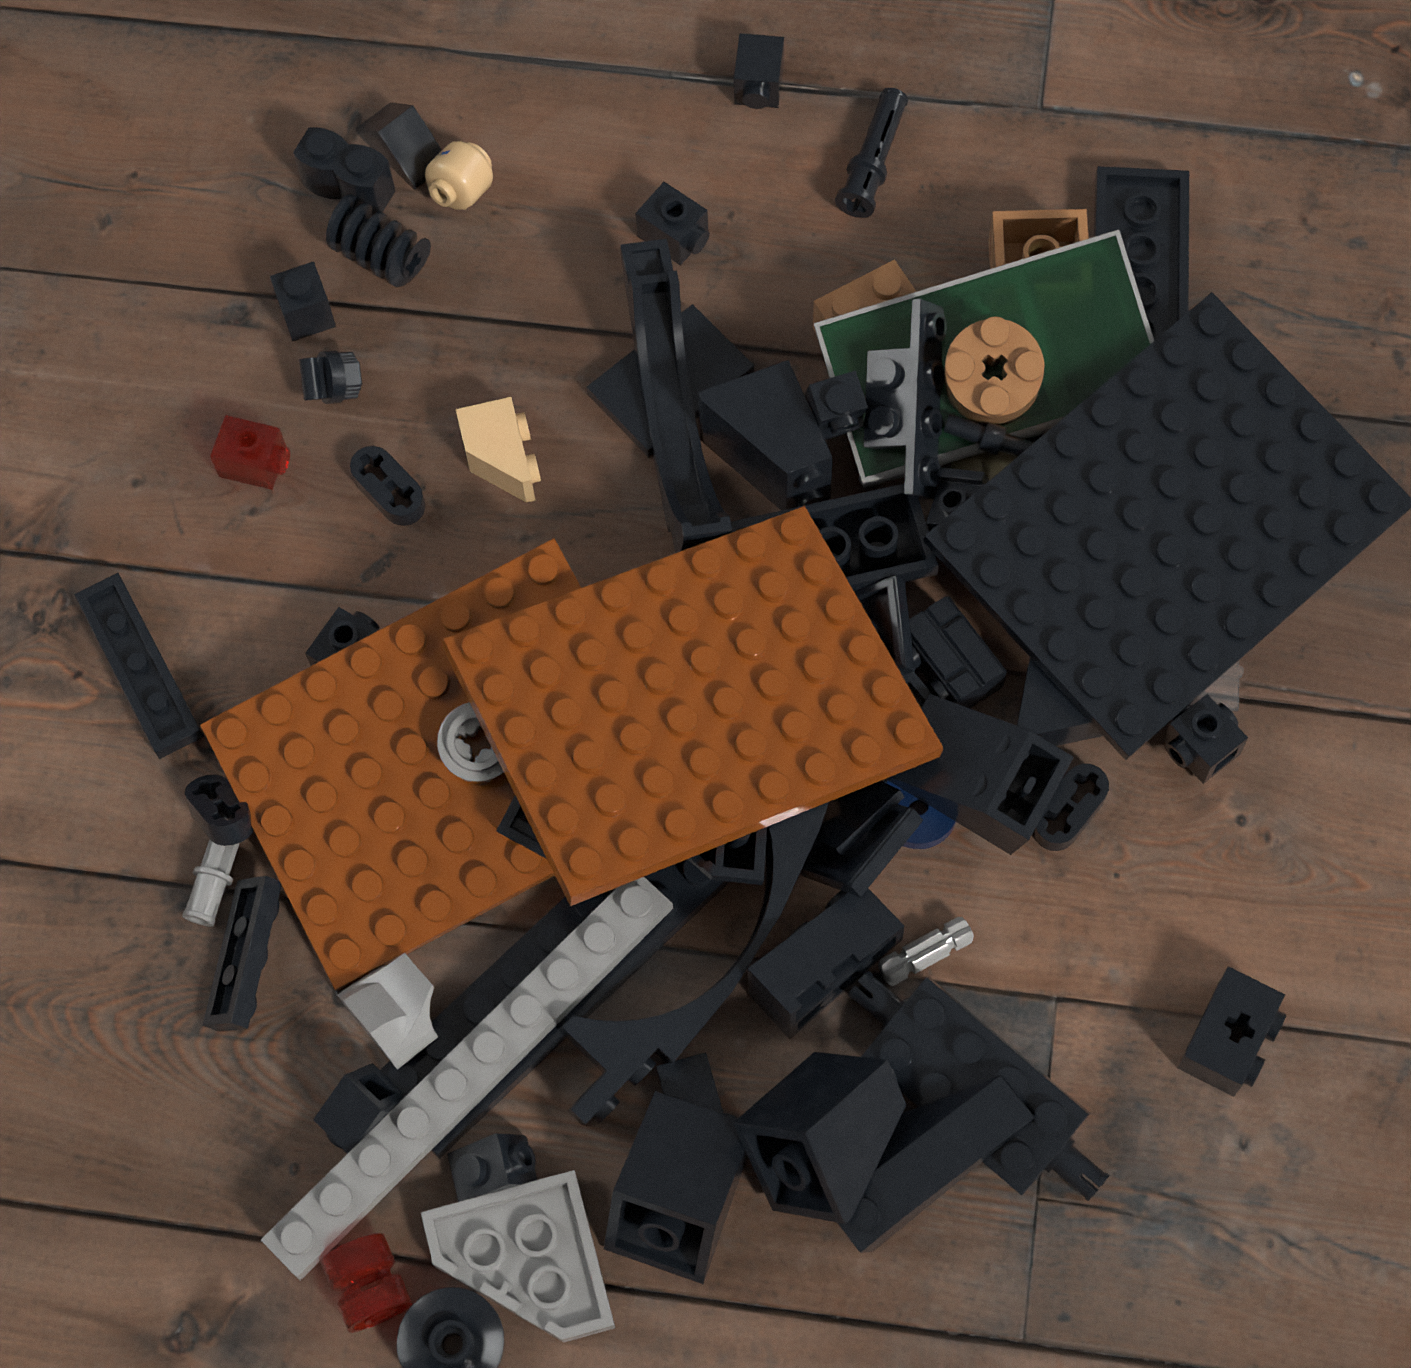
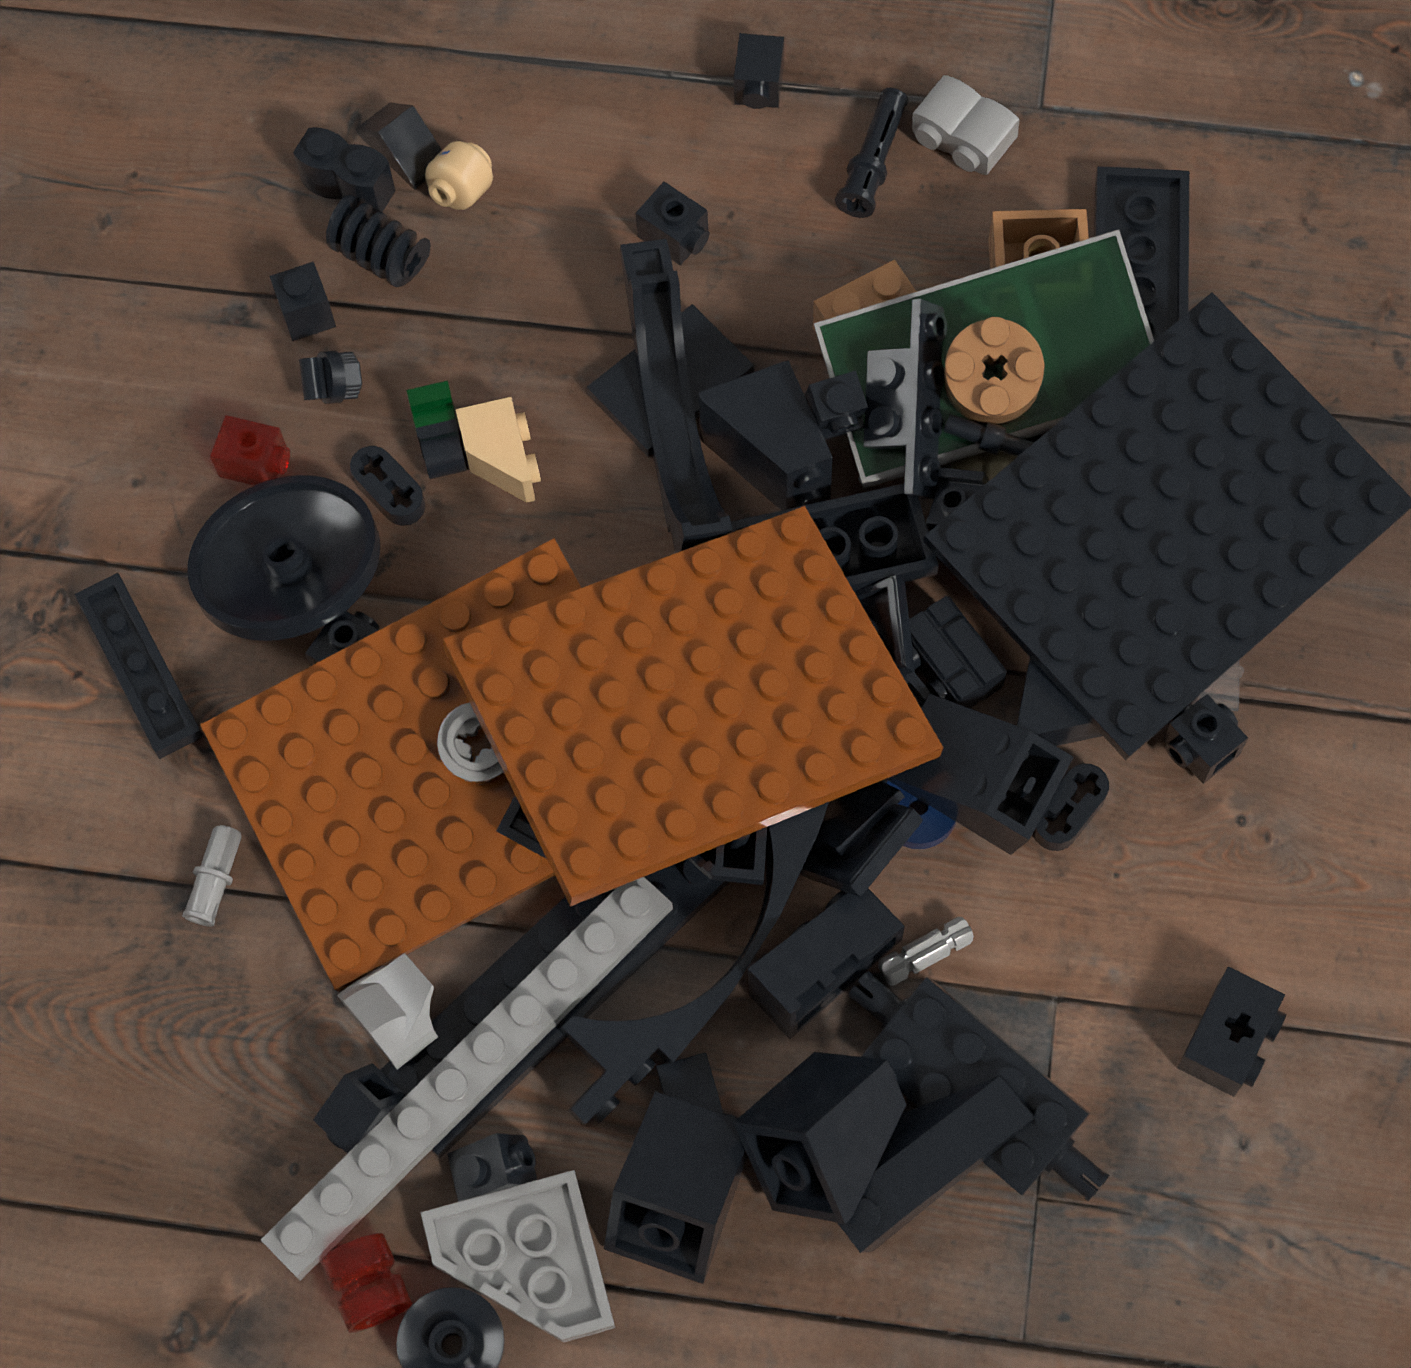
(212, 814): black beam -> none
(243, 954): black plate -> none
(284, 557): none -> black dish
(437, 429): none -> leg
(964, 125): none -> light grey brick

